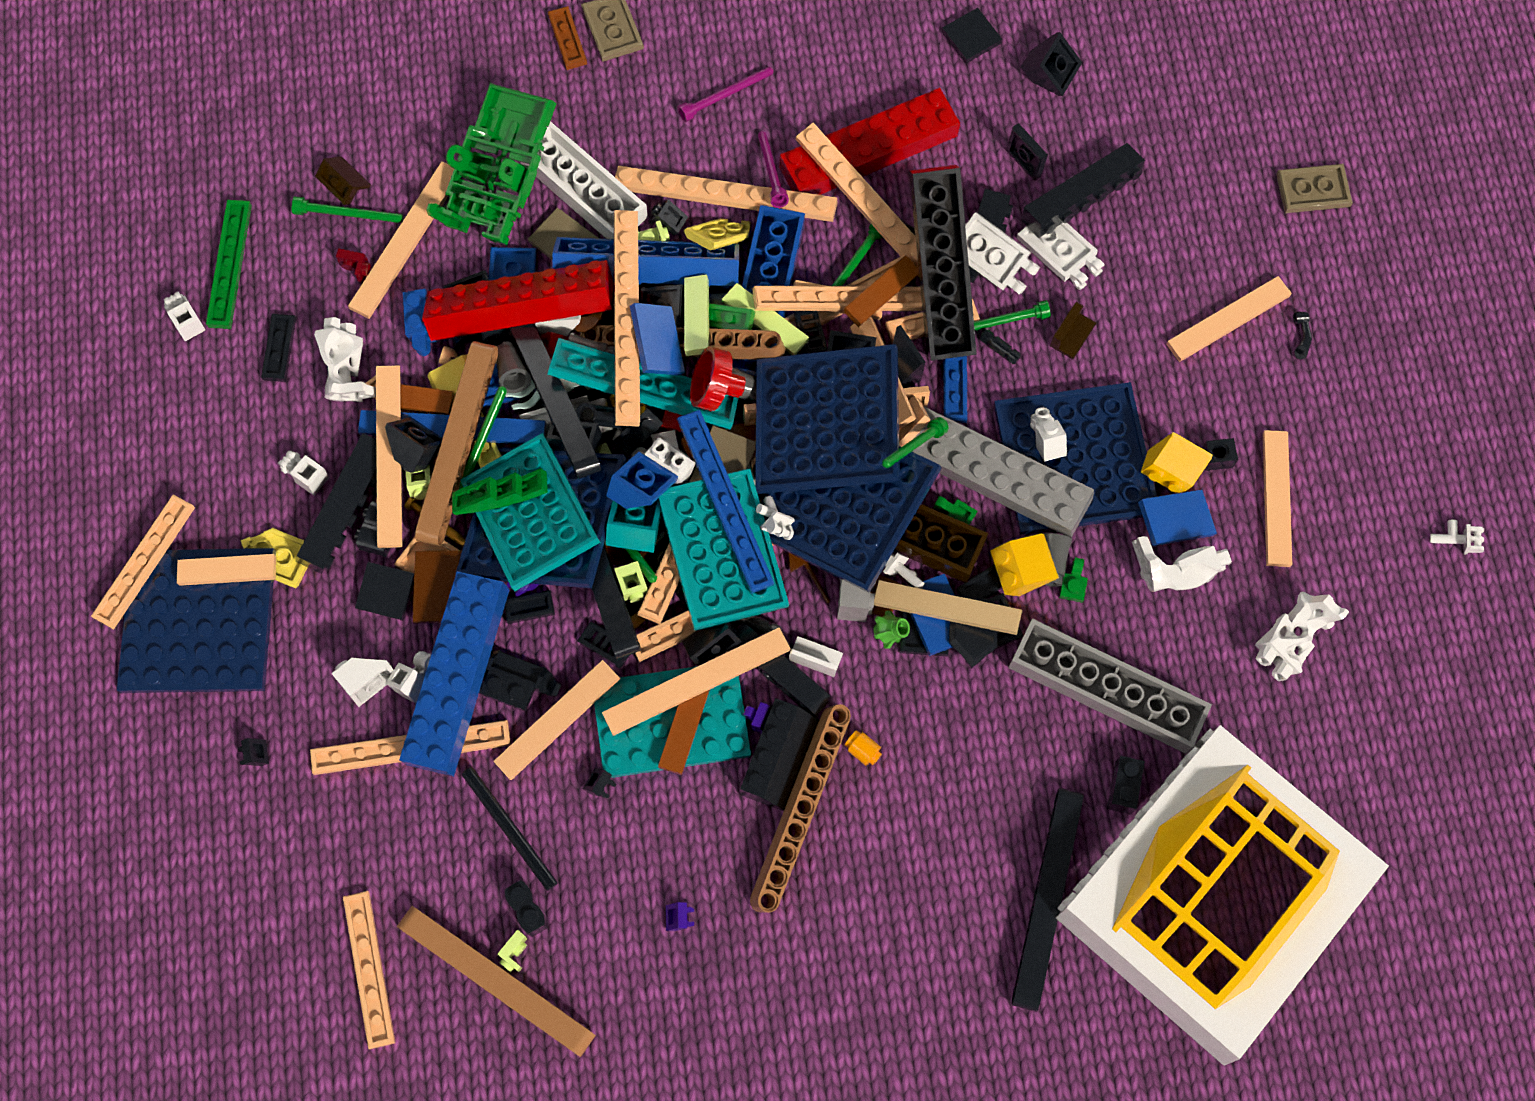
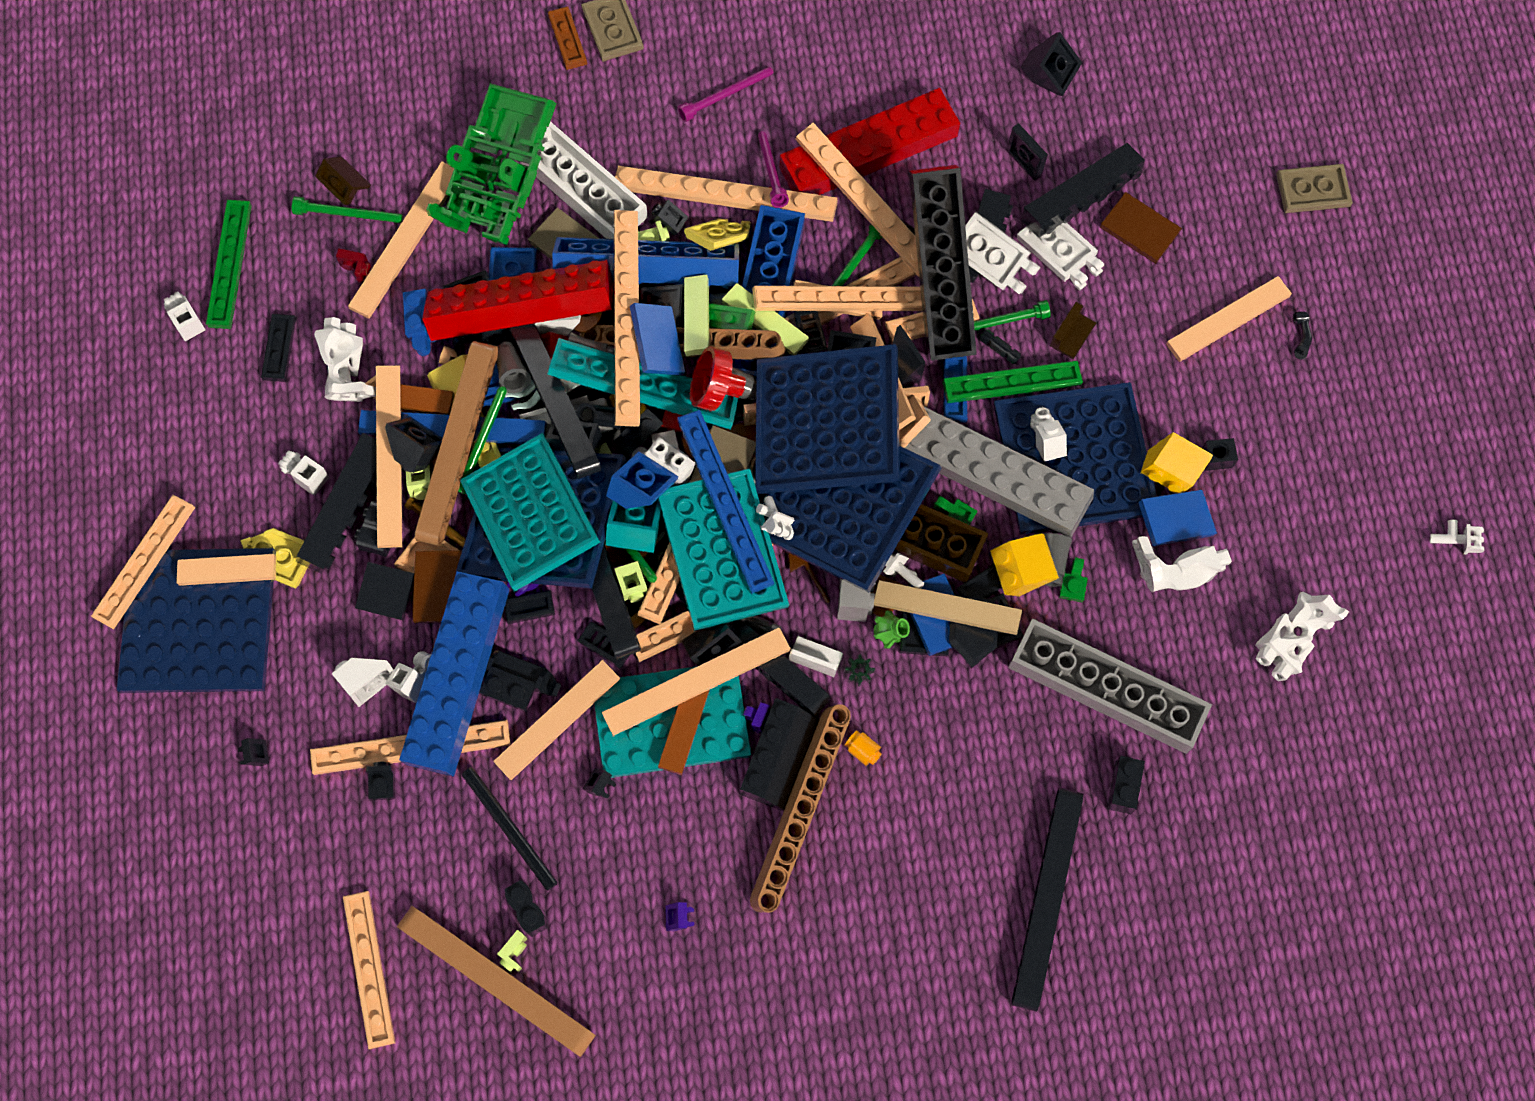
(381, 781): none -> black bracket
(499, 493): green slope -> none
(859, 663): none -> clear green gear
(881, 291): dark orange tile -> none
(935, 428): green piece -> none
(971, 35): black tile -> none
(1012, 382): none -> green plate
(1140, 227): none -> reddish brown tile
(1158, 843): white panel -> none
(1277, 499): light nougat tile -> none

